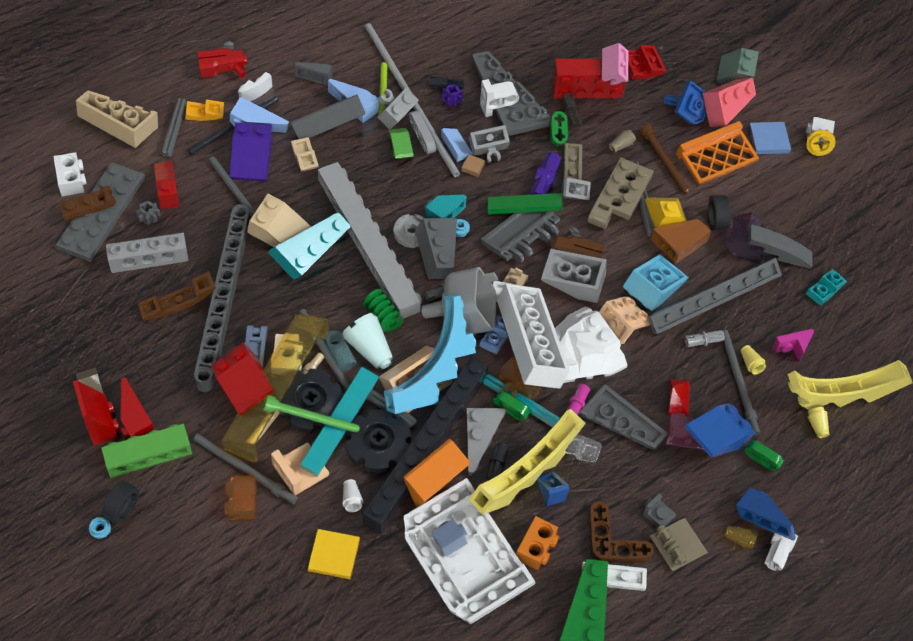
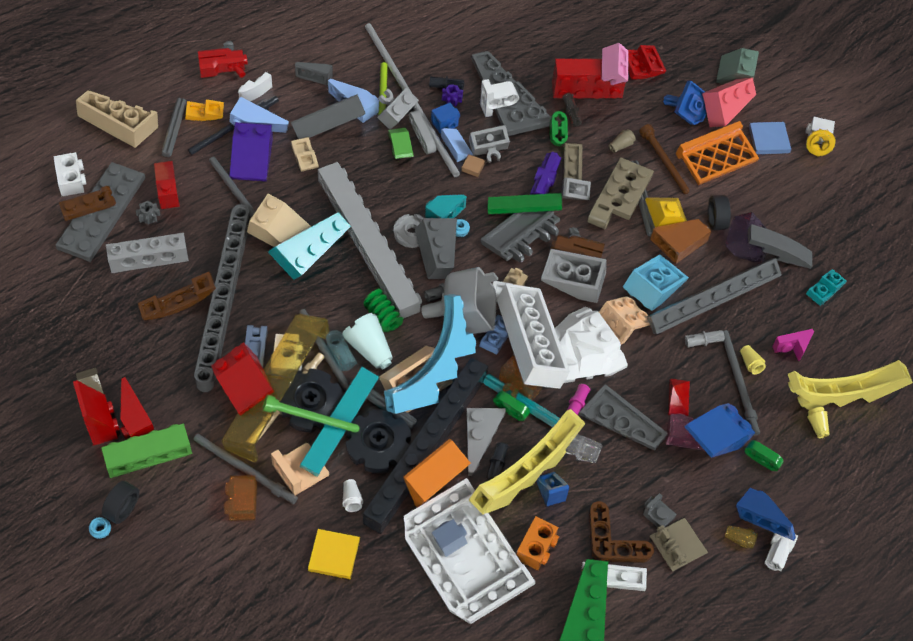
(445, 117): none -> blue brick

